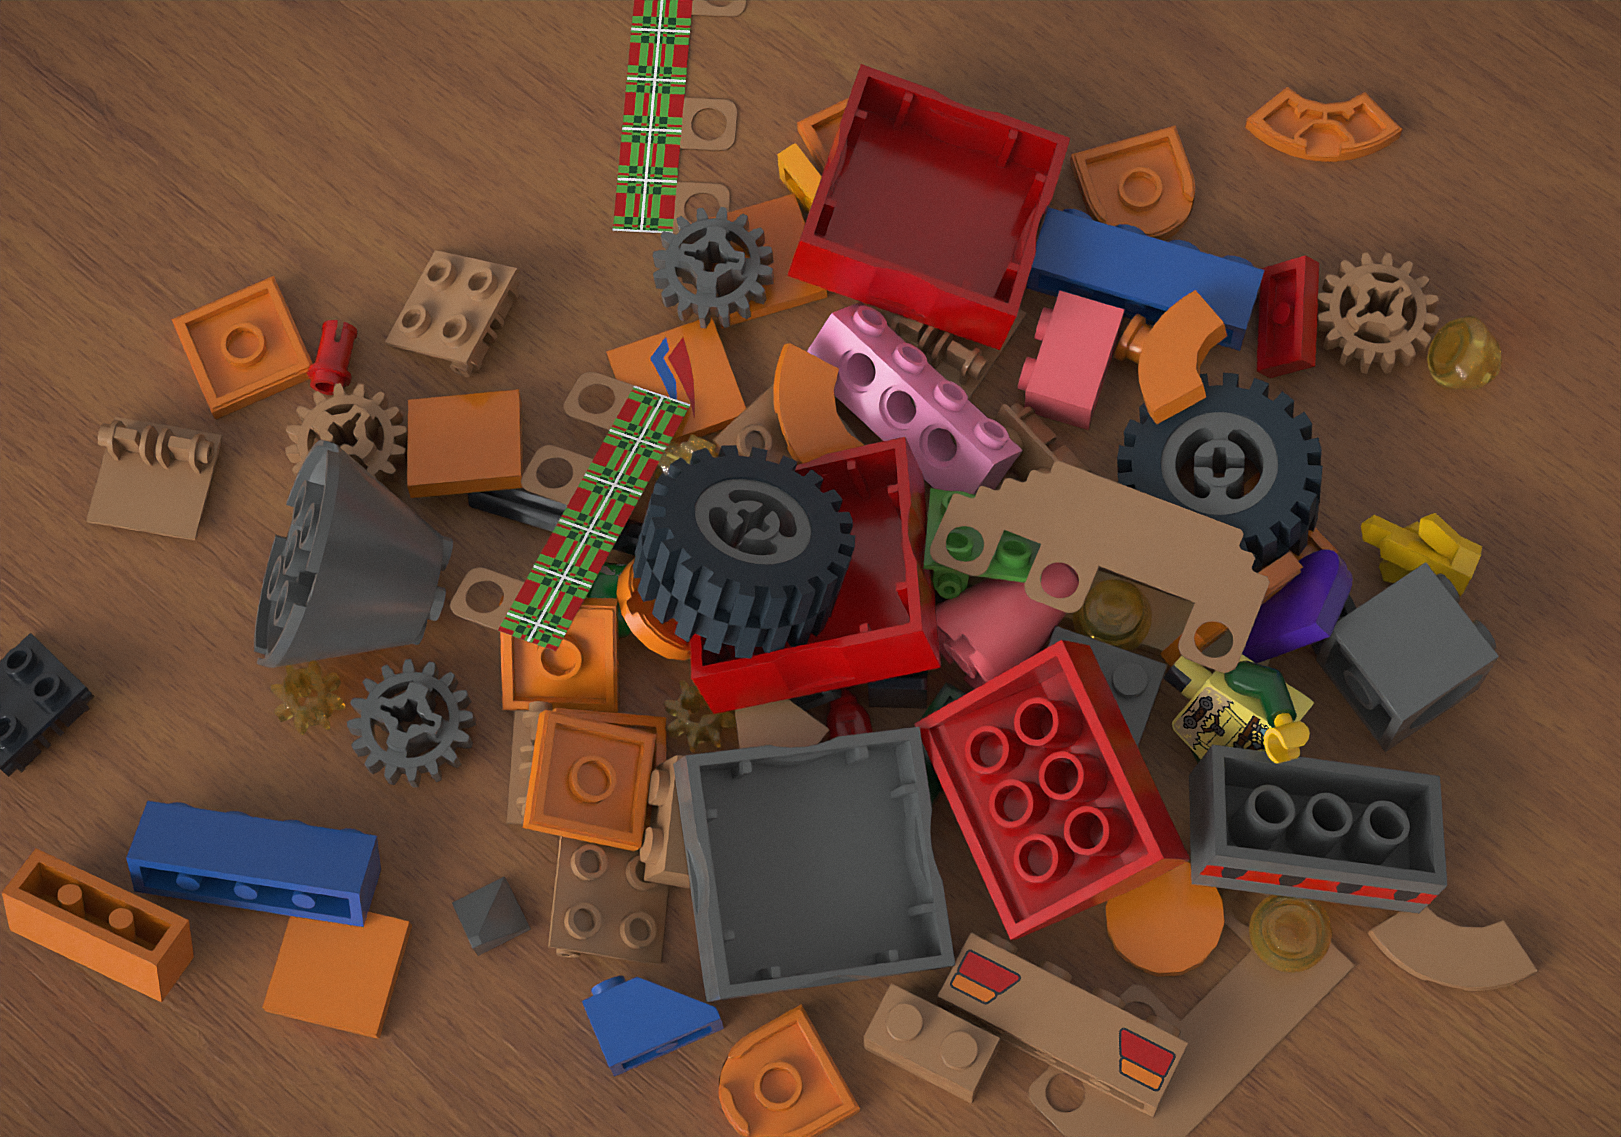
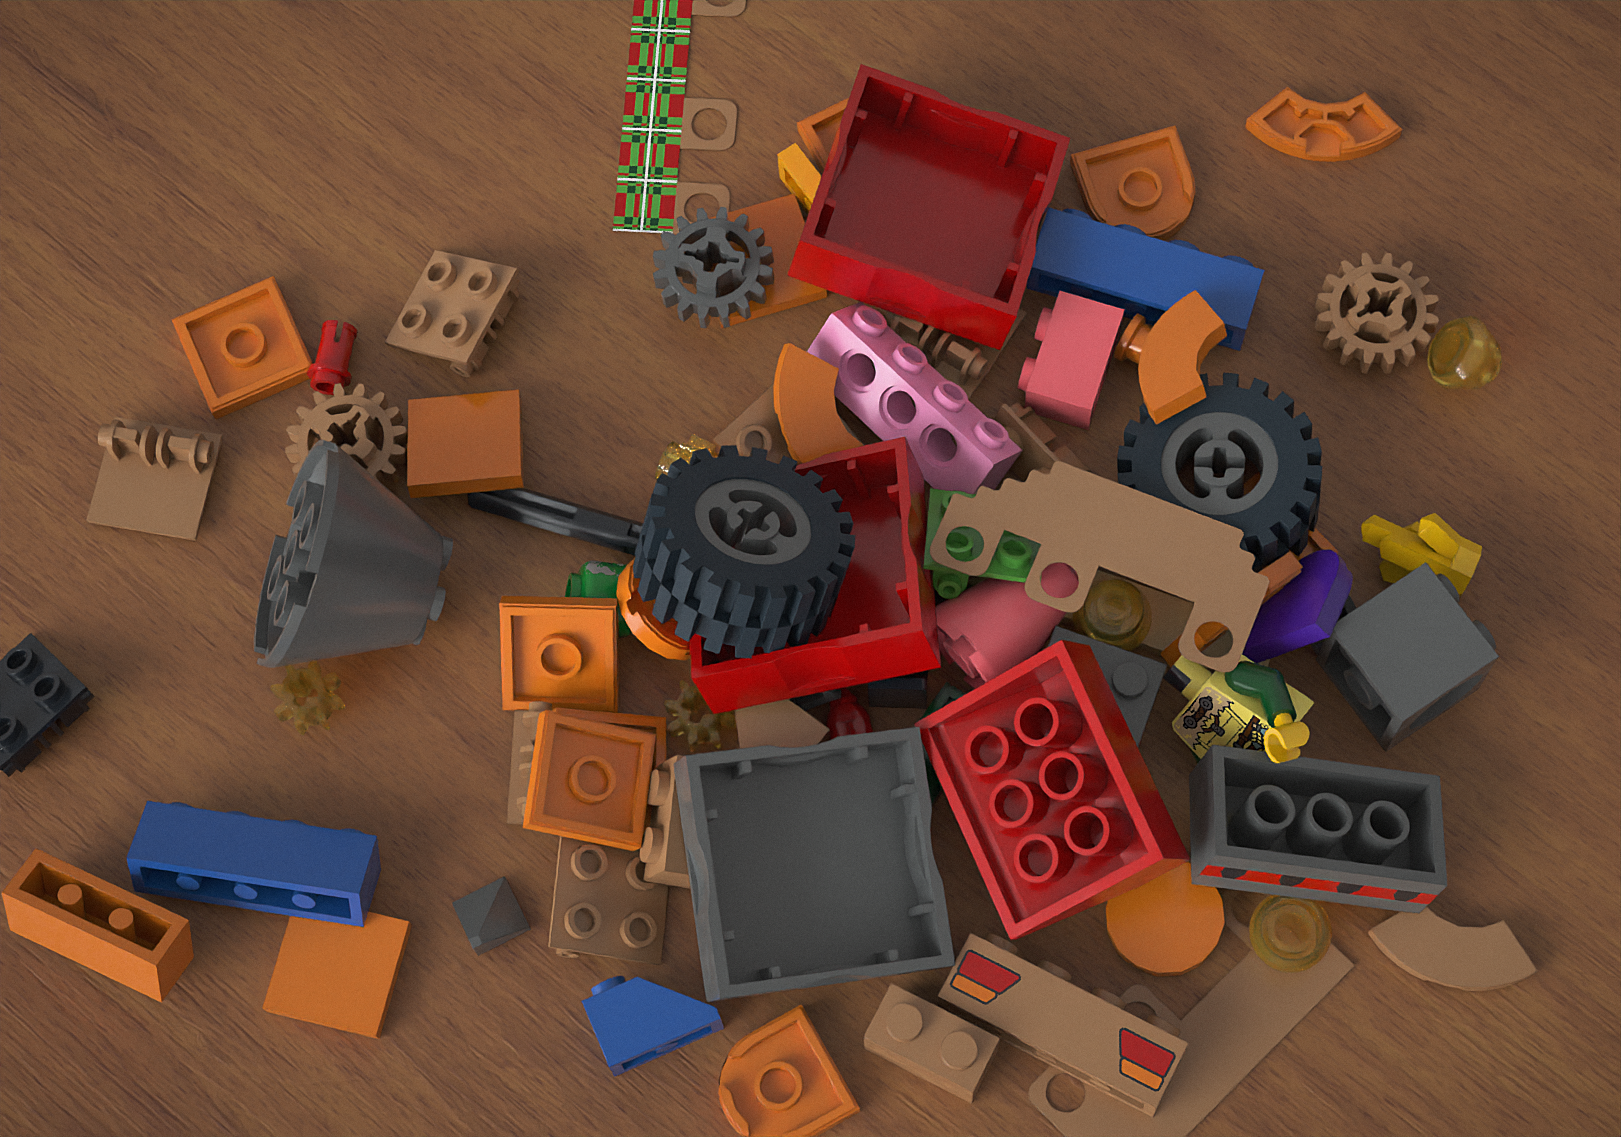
(405, 746): dark grey gear -> none
(596, 511): piece -> none
(688, 367): orange tile -> none
(1288, 317): red plate -> none

